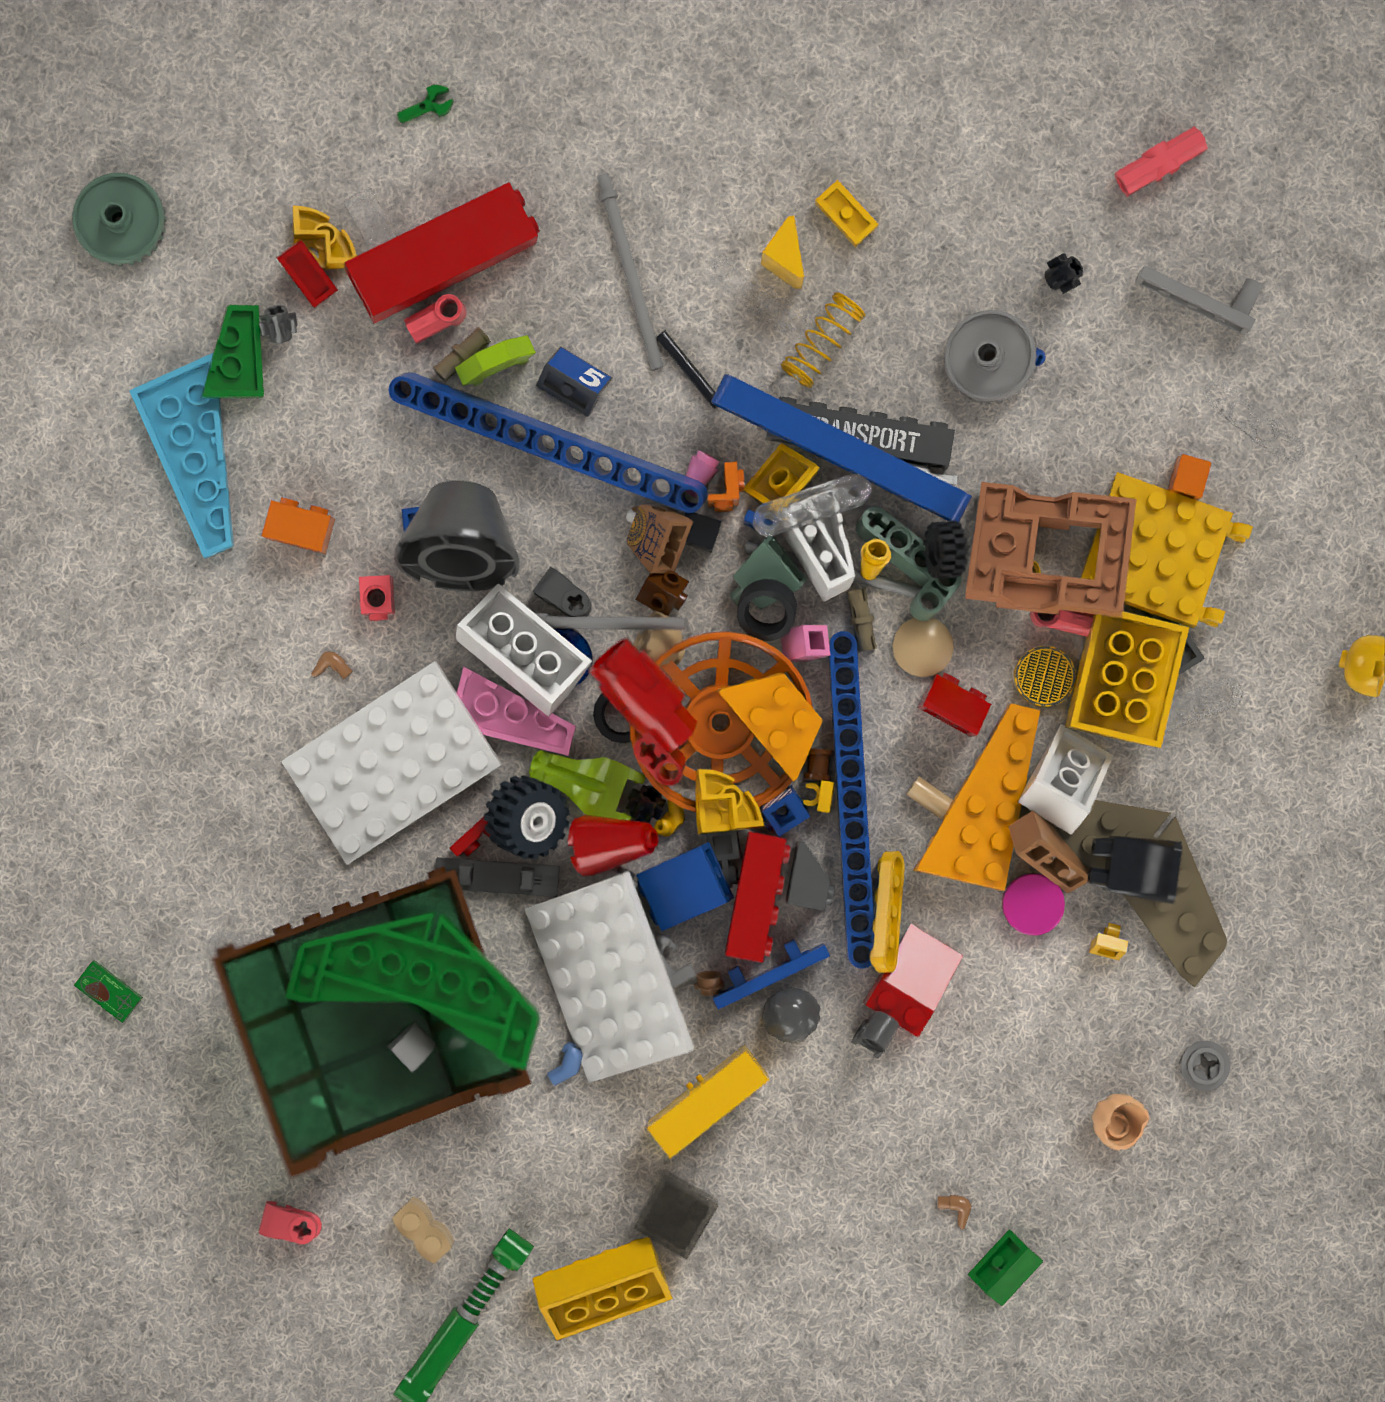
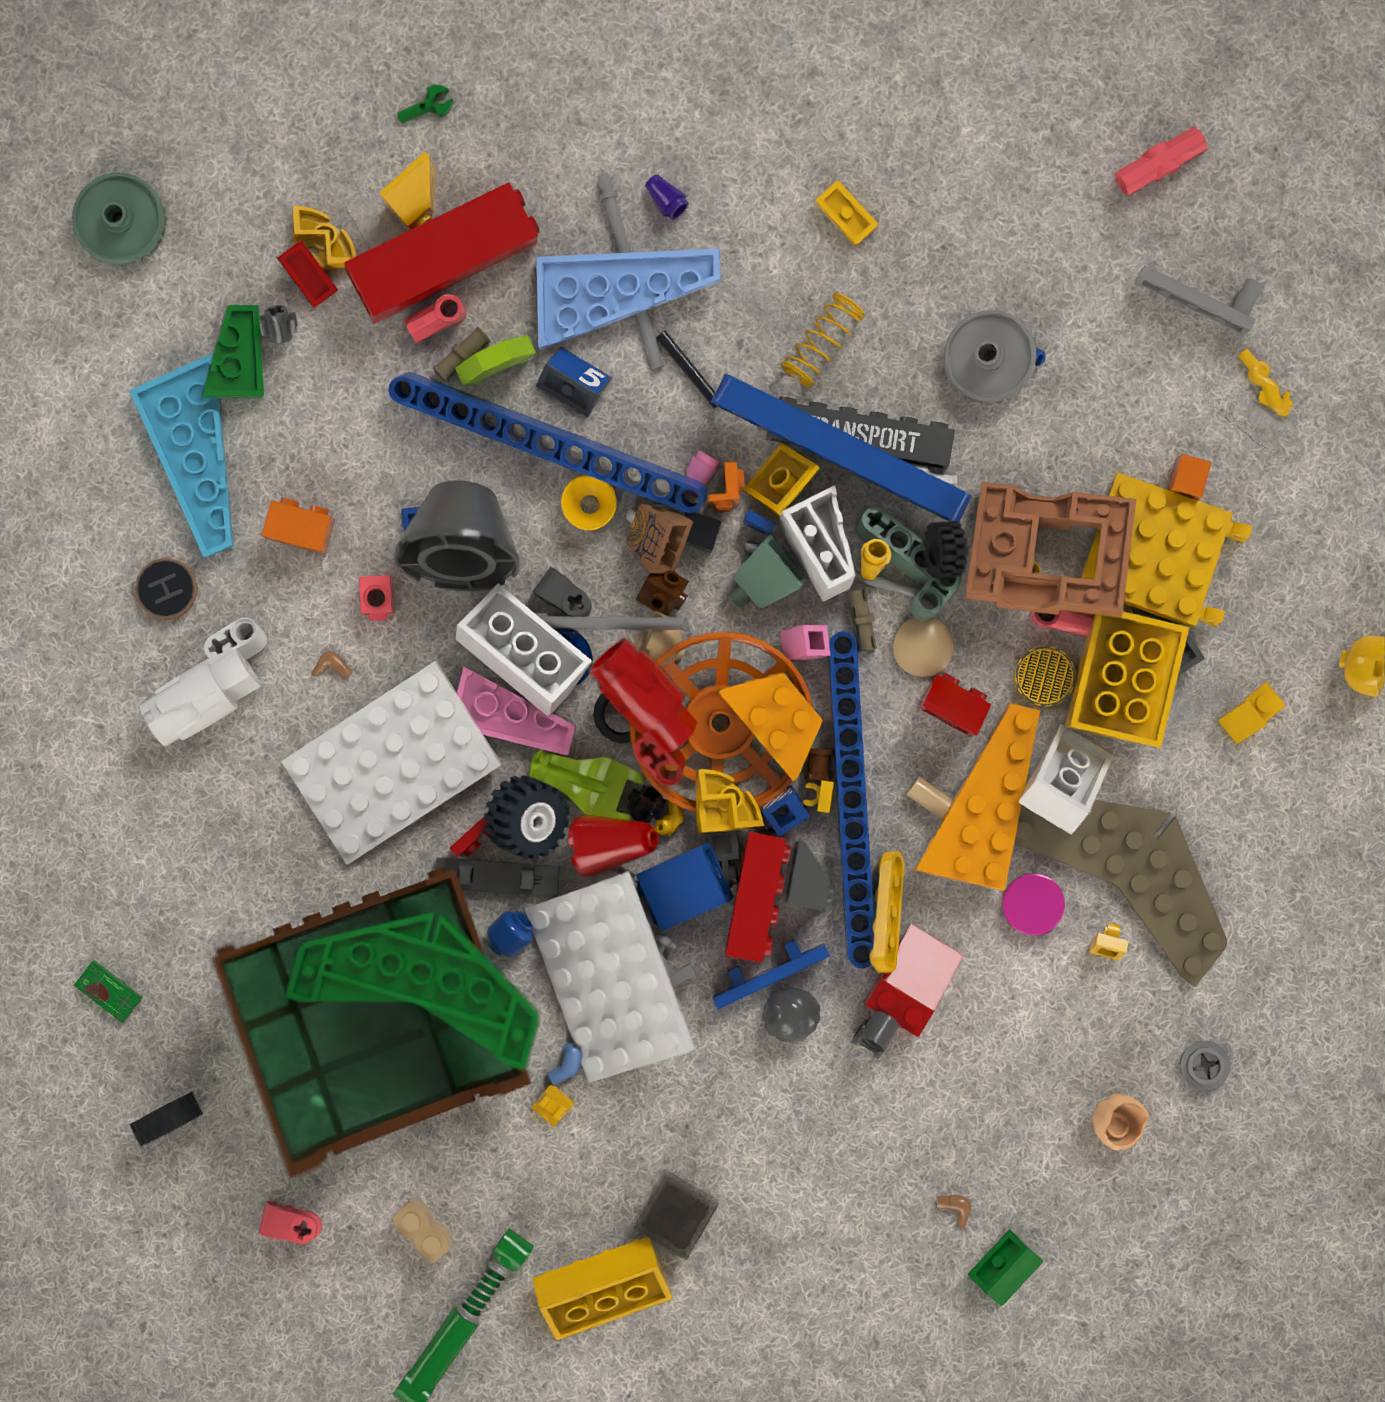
(166, 588): none -> black tile
(166, 1119): none -> black tyre
(209, 688): none -> white piece
(412, 193): none -> yellow slope
(412, 1046): light grey brick -> none
(510, 933): none -> blue head
(552, 1105): none -> yellow tile
(586, 486): none -> yellow piece
(599, 289): none -> light blue wing
(667, 197): none -> dark purple cone
(707, 1101): yellow brick -> none
(709, 983): medium nougat plate -> none
(773, 589): black tyre -> none
(783, 255): yellow slope -> none
(811, 505): clear plate -> none
(1047, 852): medium nougat slope -> none
(1063, 273): black gear -> none
(1138, 867): black hips -> none
(1251, 713): none -> yellow slope
(1270, 391): none -> yellow animal

